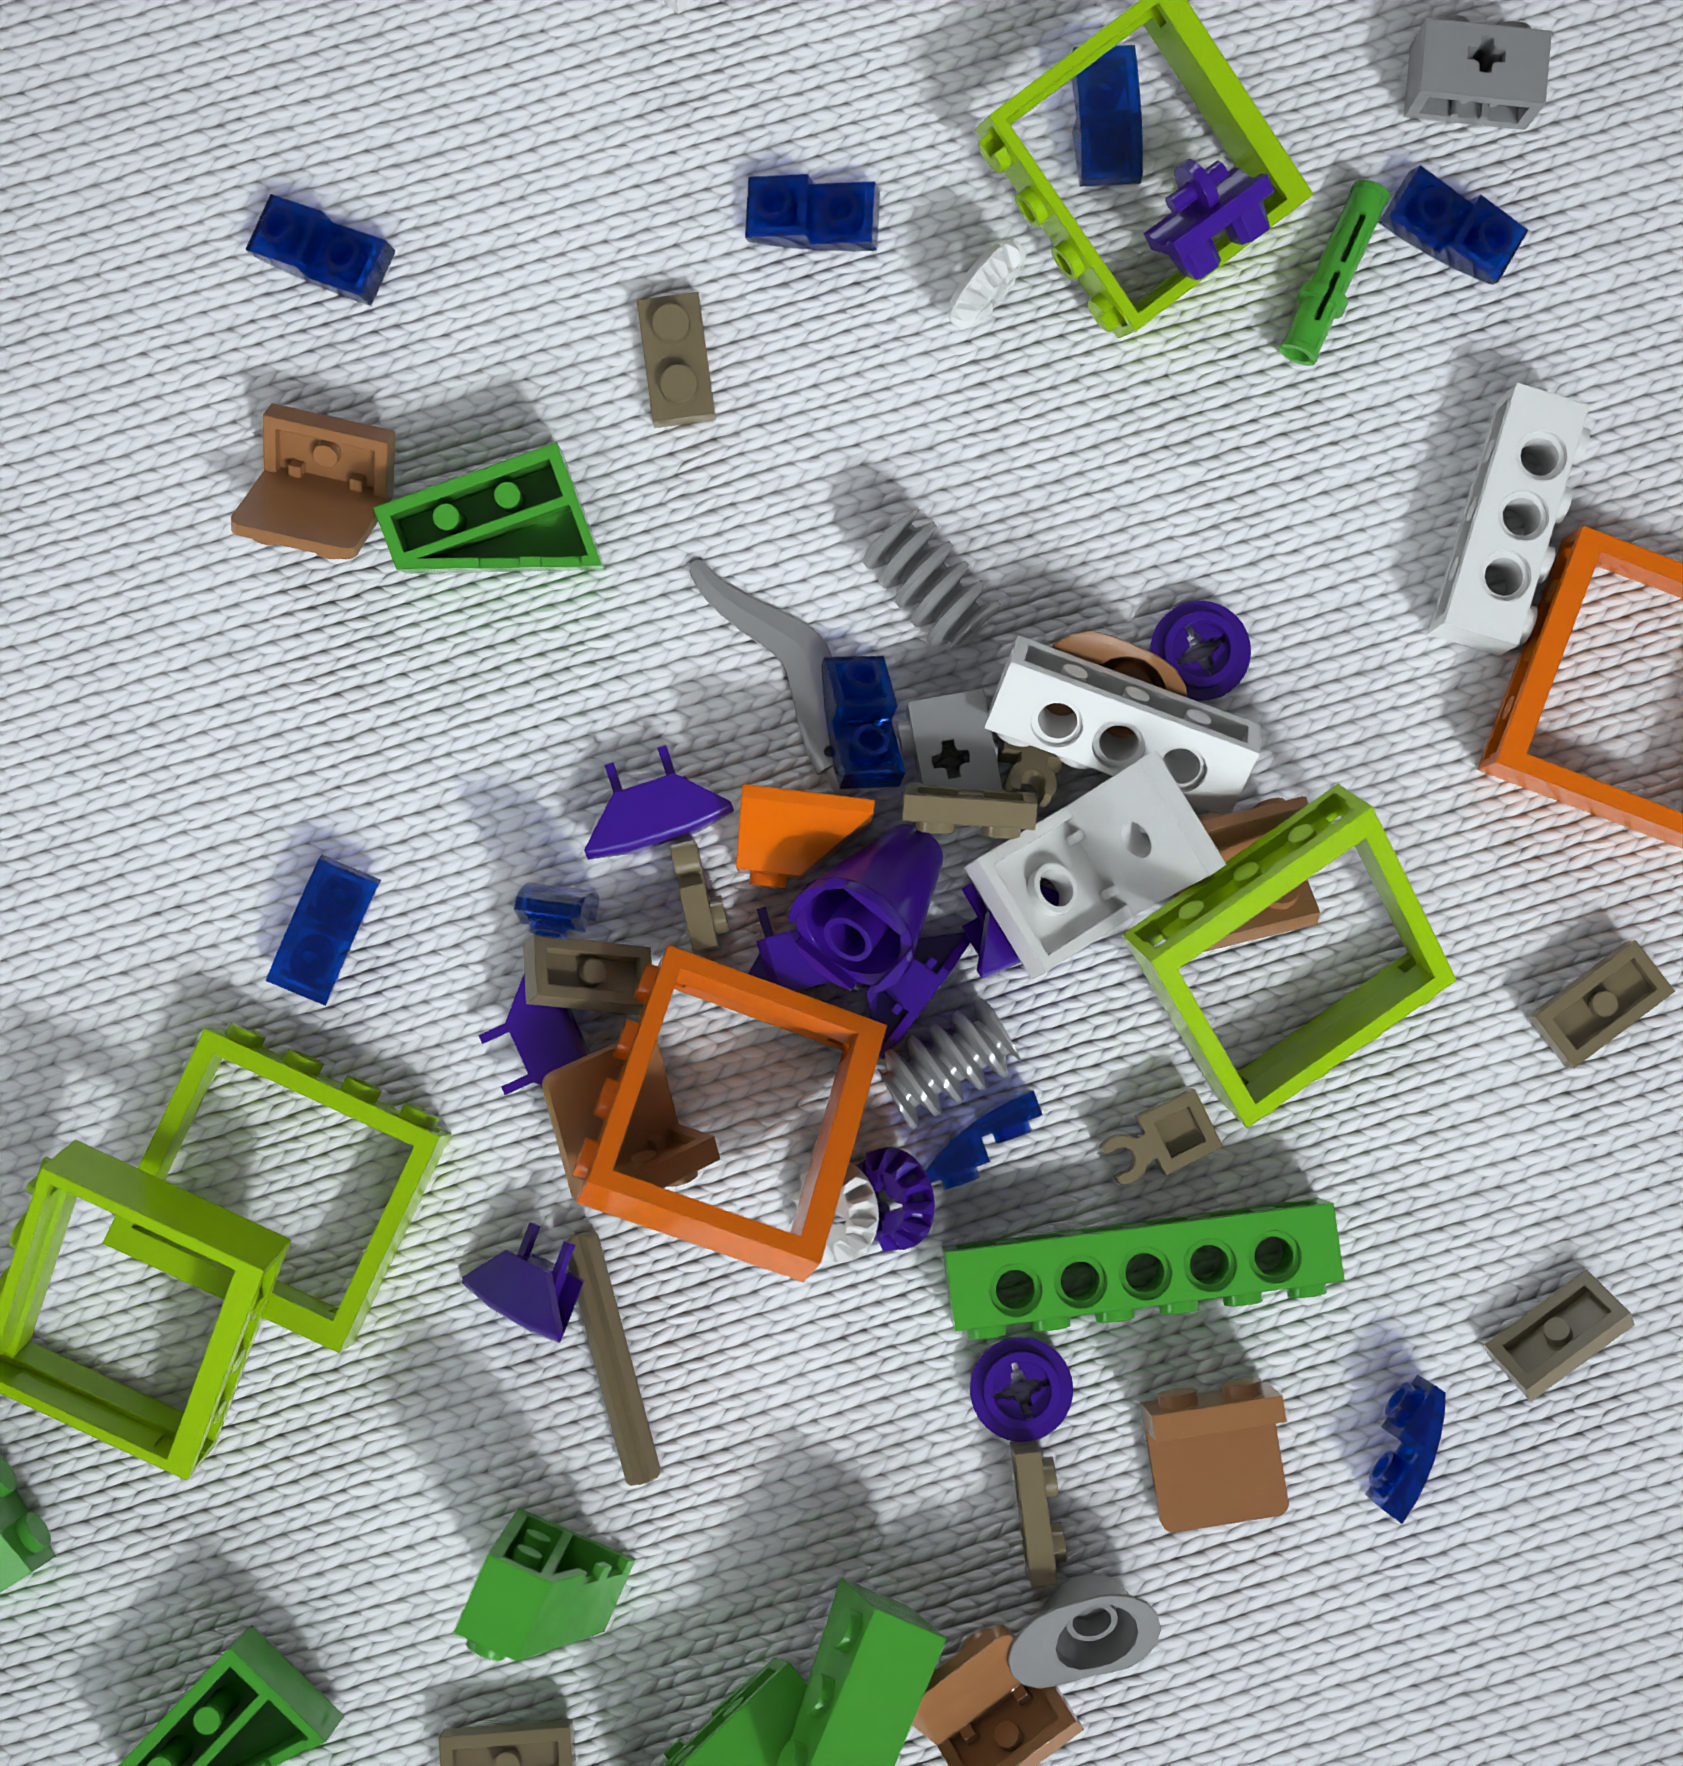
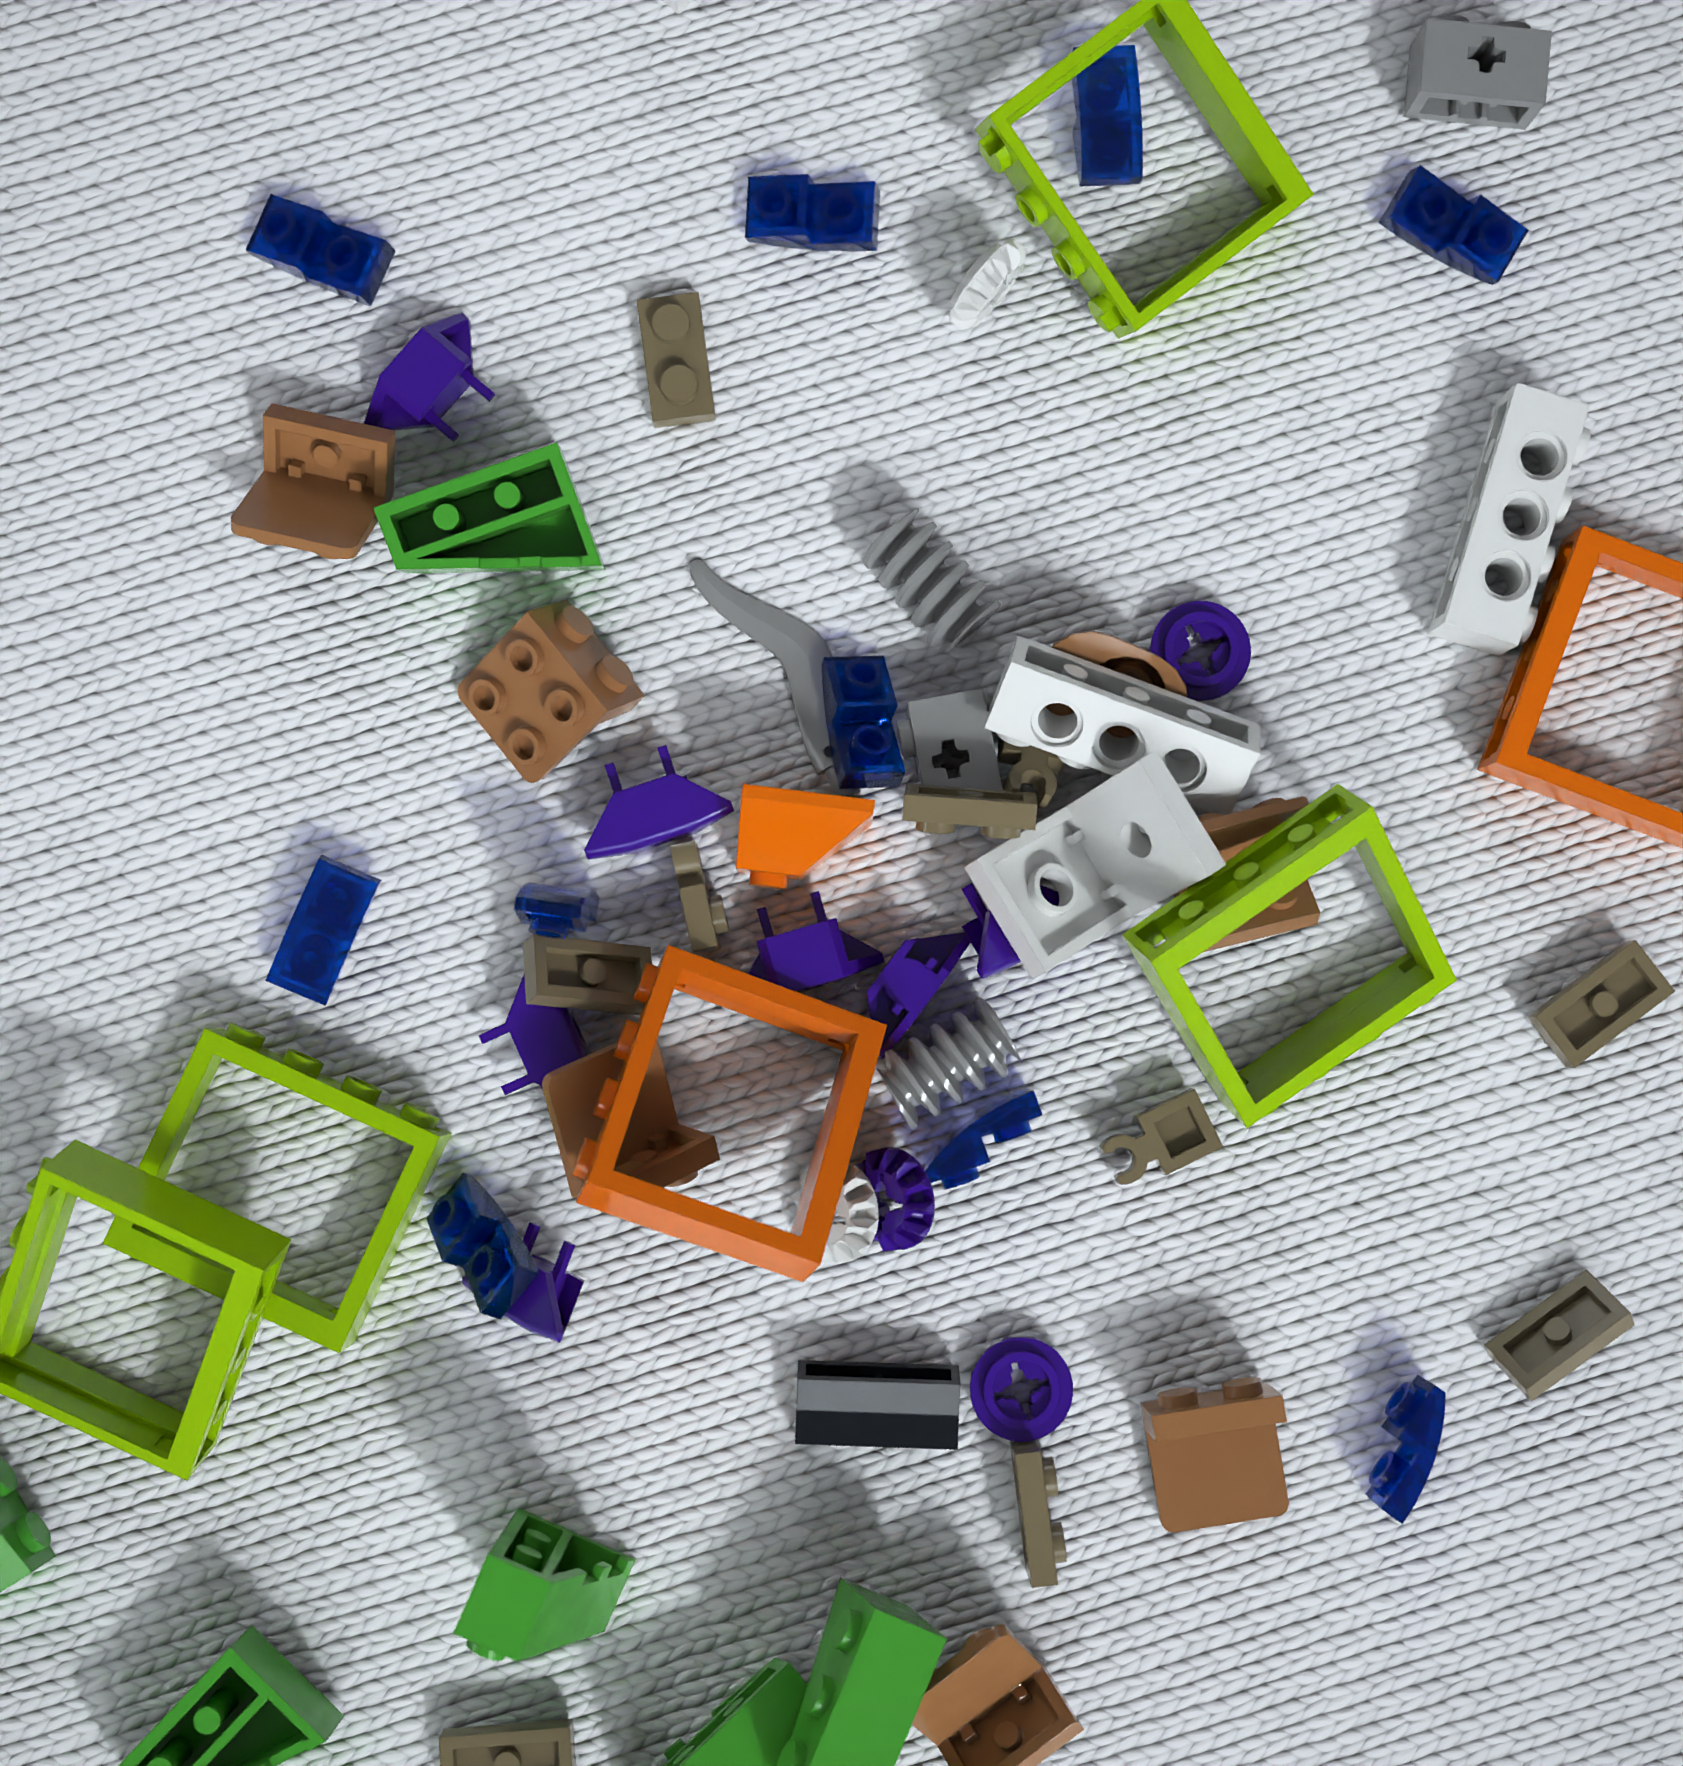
(427, 379): none -> dark purple piece
(482, 1240): none -> clear blue slope
(547, 688): none -> medium nougat bracket
(613, 1361): dark tan axle -> none
(869, 910): dark purple cone -> none
(877, 1404): none -> black piece
(1083, 1632): light grey piece -> none
(1203, 207): dark purple hips -> none
(1307, 1264): bright green brick -> none
(1309, 333): bright green pin -> none

